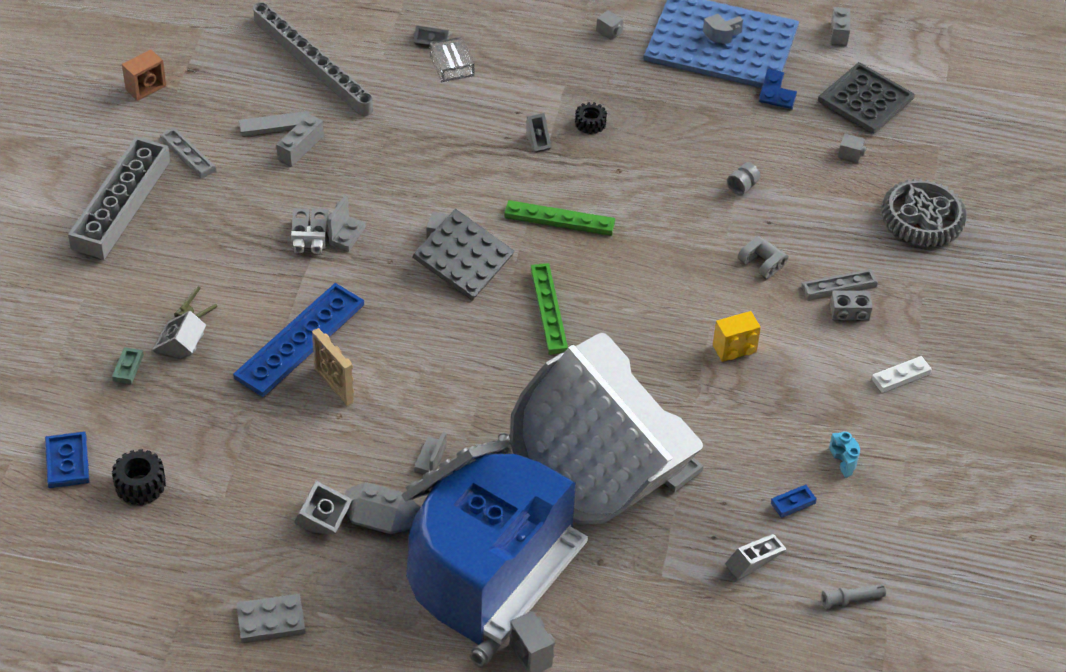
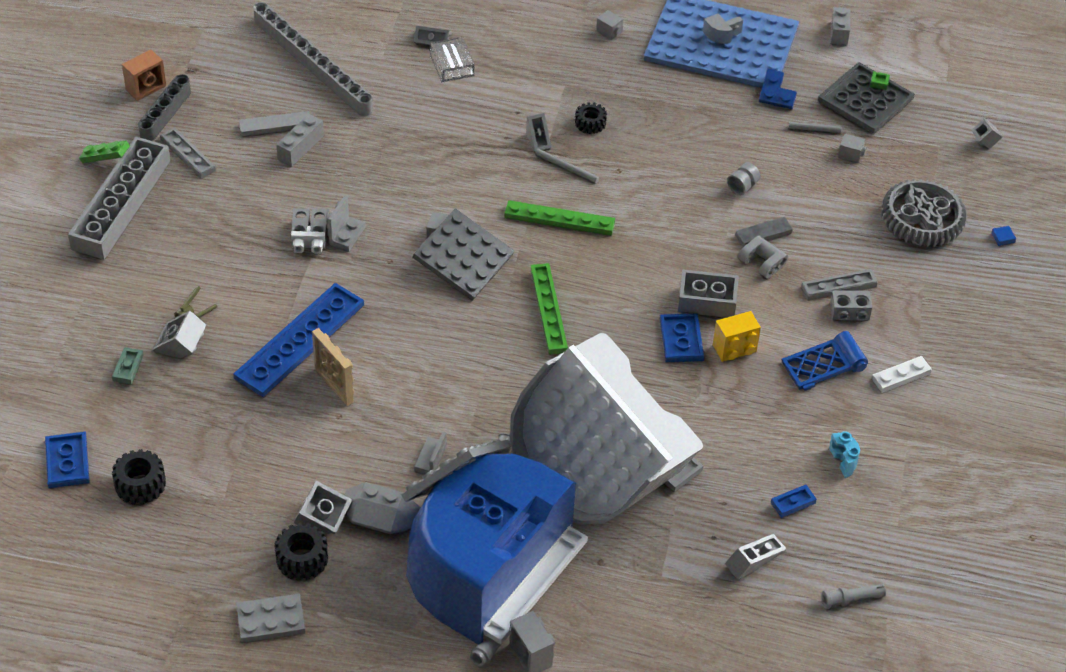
(104, 151): none -> bright green plate
(164, 107): none -> dark grey beam
(301, 538): none -> black tyre
(572, 168): none -> light grey bar
(681, 337): none -> blue tile
(708, 293): none -> light grey brick
(767, 230): none -> flat silver tile
(815, 127): none -> light grey bar
(847, 353): none -> blue piece
(879, 80): none -> bright green tile
(986, 133): none -> light grey brick
(1003, 235): none -> blue tile

